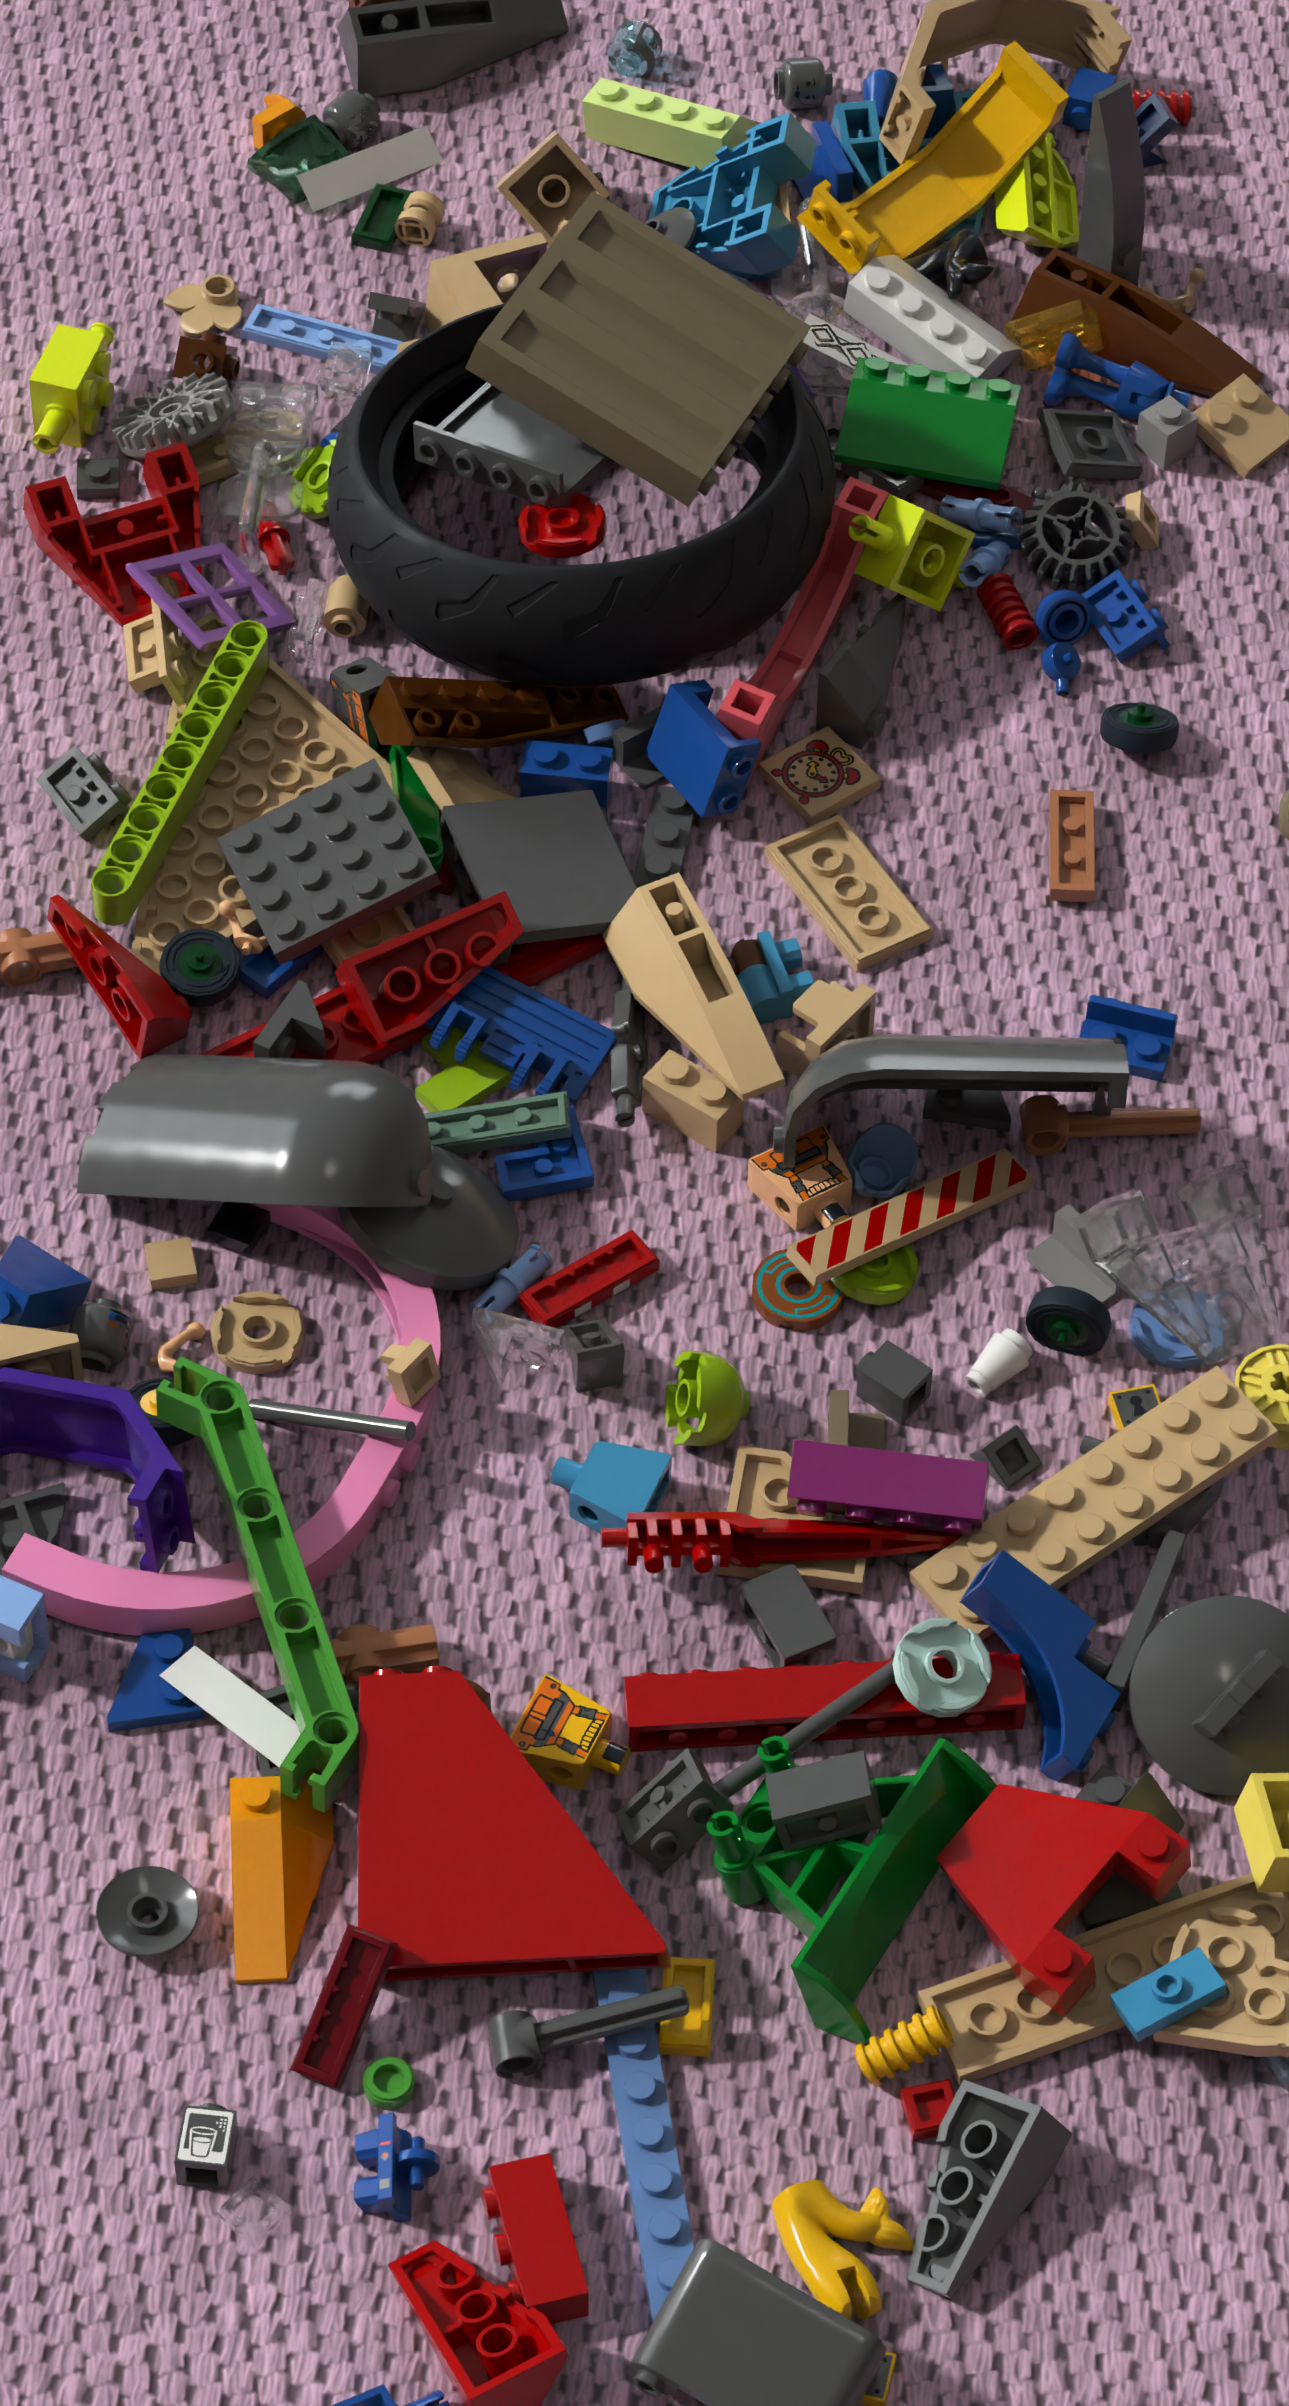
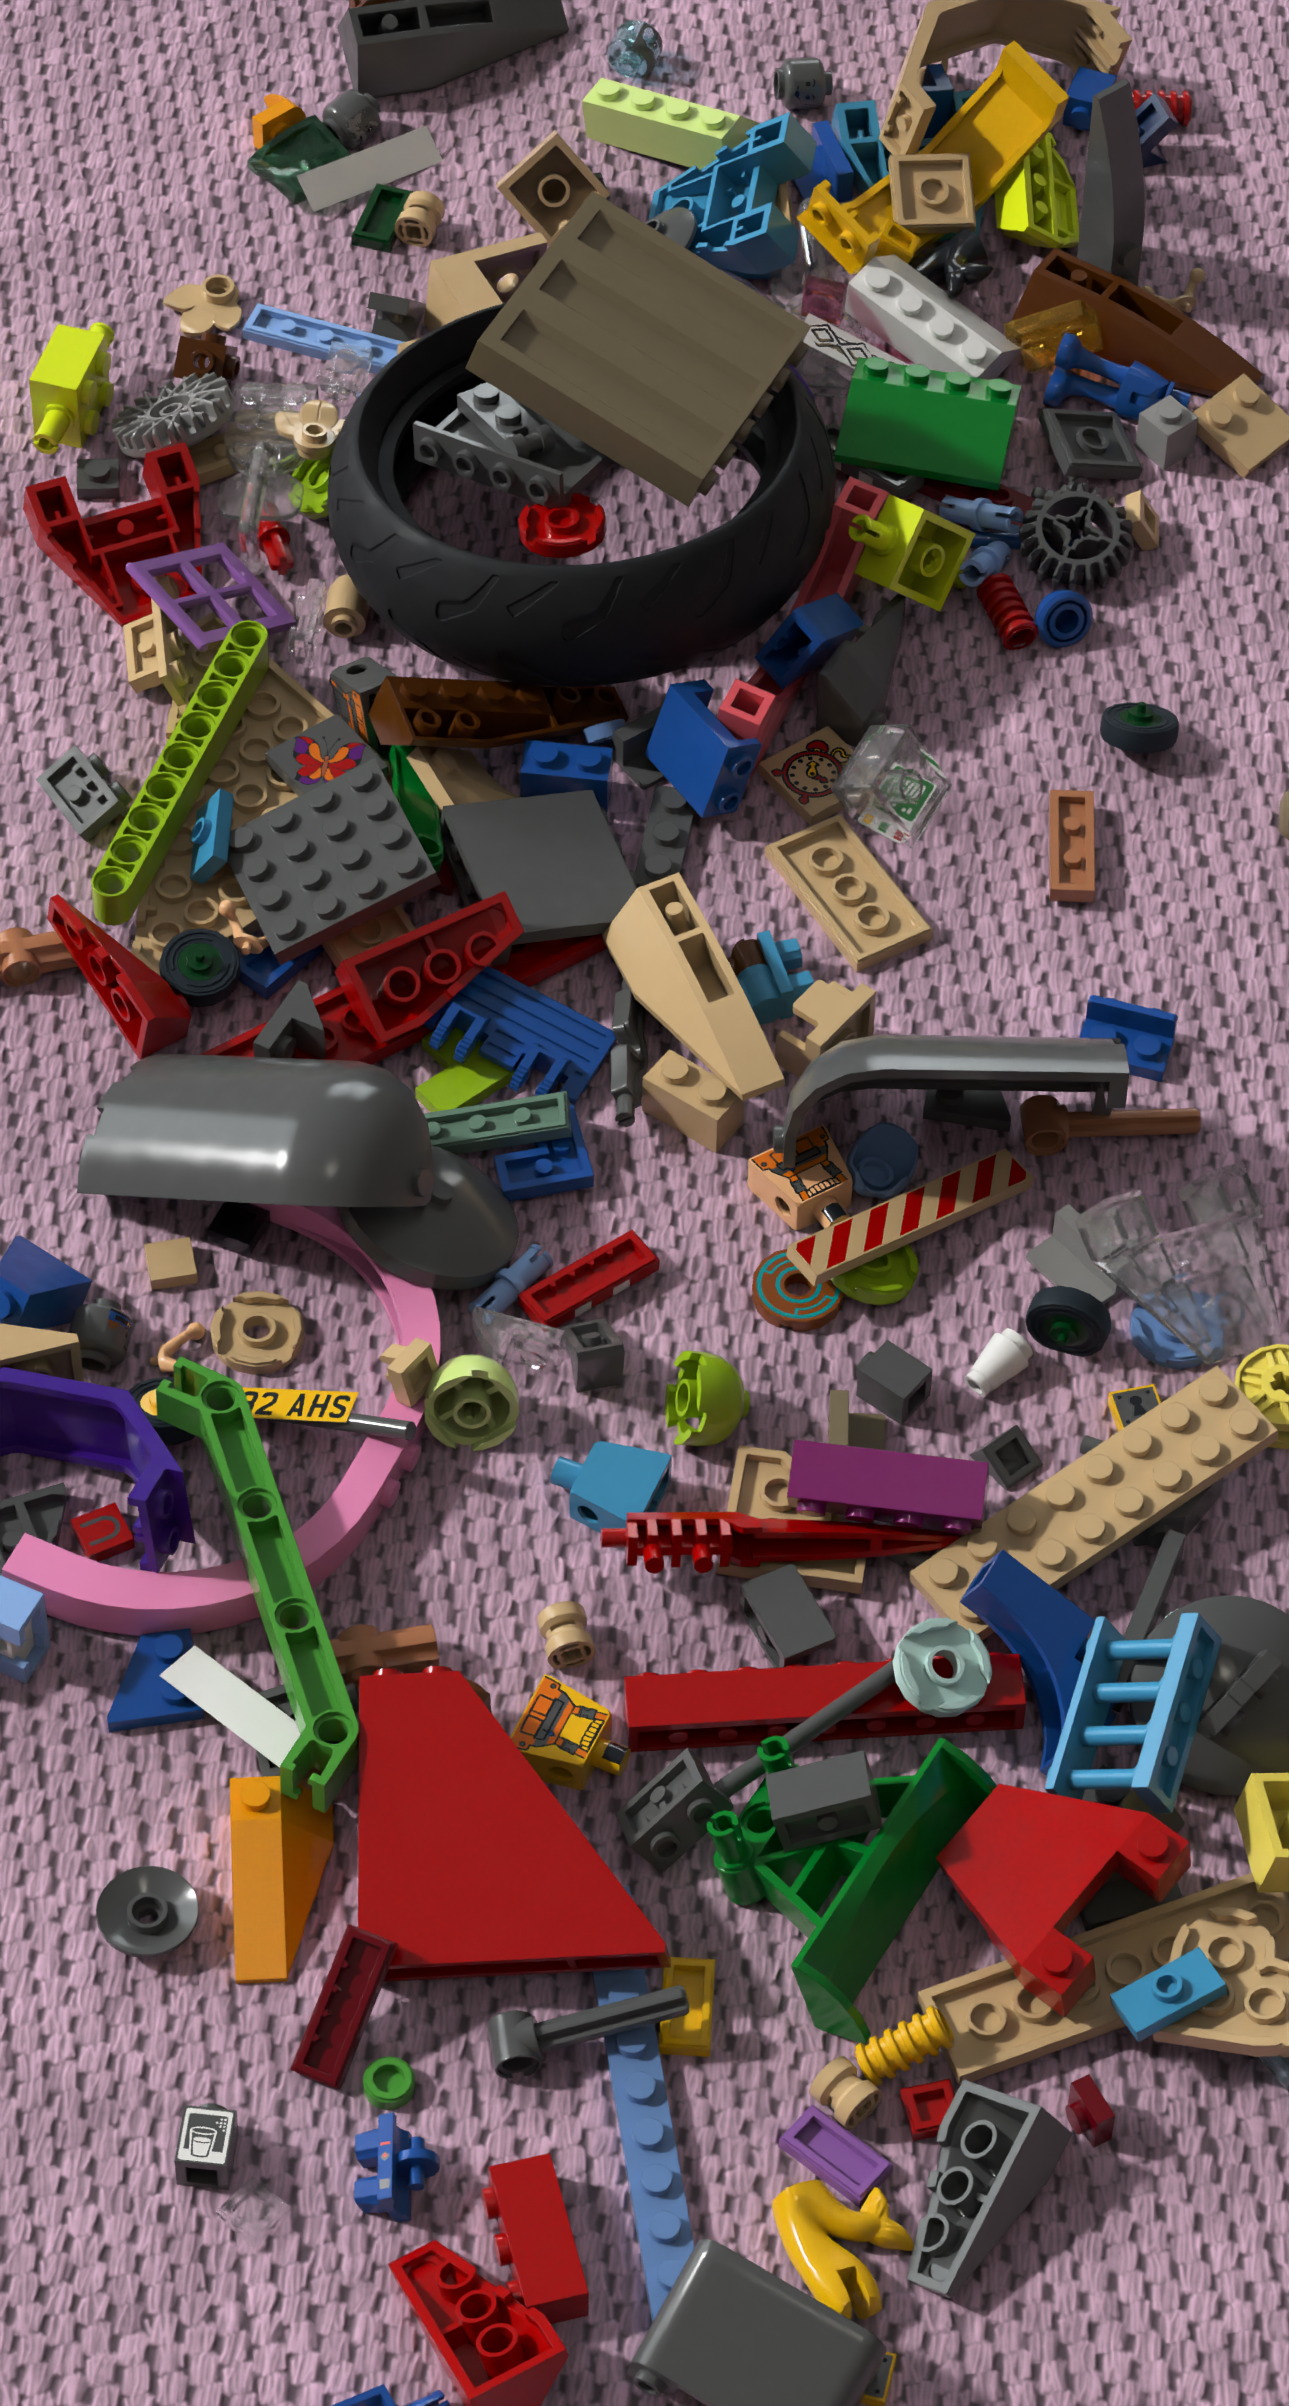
(102, 1533): none -> red tile
(211, 836): none -> dark azure plate
(300, 1404): none -> yellow sticker
(312, 430): none -> tan plate
(320, 755): none -> tile
(471, 1402): none -> yellowish green cylinder
(505, 421): none -> dark grey plate
(564, 1629): none -> tan wheel
(808, 638): none -> blue slope
(824, 299): none -> clear pink tile
(835, 2155): none -> medium lavender tile
(845, 2092): none -> tan wheel
(880, 87): blue cone -> none
(892, 783): none -> clear slope
(897, 241): none -> yellow tile
(932, 192): none -> tan tile
(1061, 665): blue piece -> none
(1089, 2111): none -> dark red plate
(1122, 616): blue bracket -> none
(1173, 1720): none -> dark azure fence

